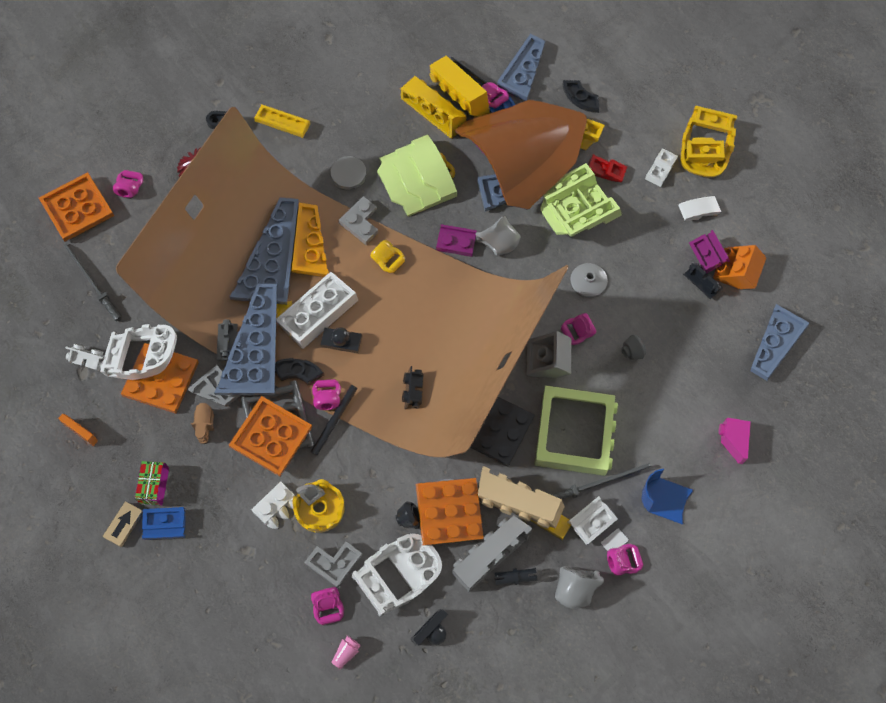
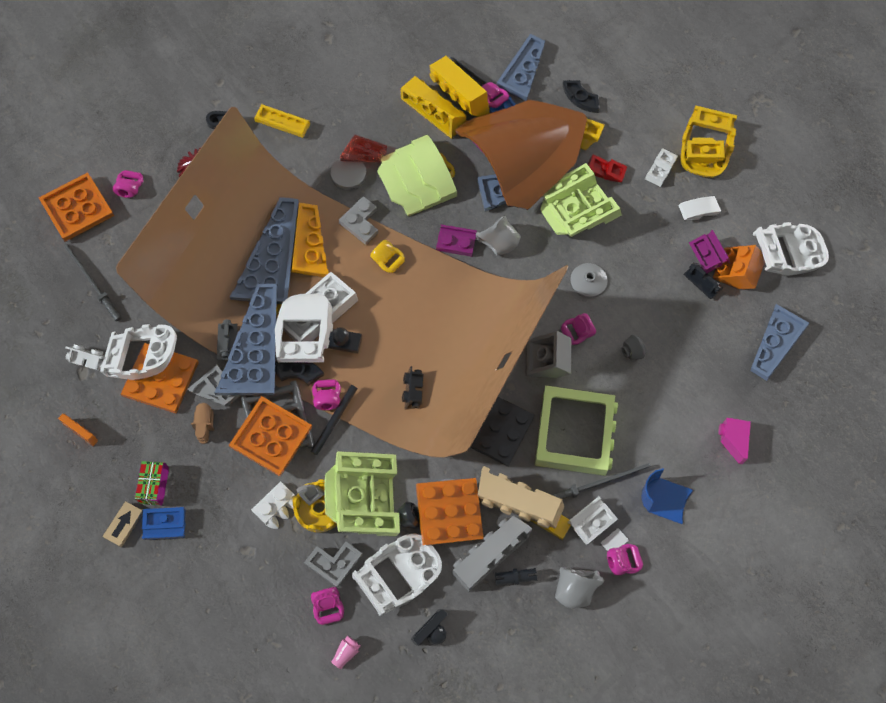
(304, 308): none -> white slope
(361, 493): none -> yellowish green slope
(363, 150): none -> clear red wing
(803, 244): none -> white slope

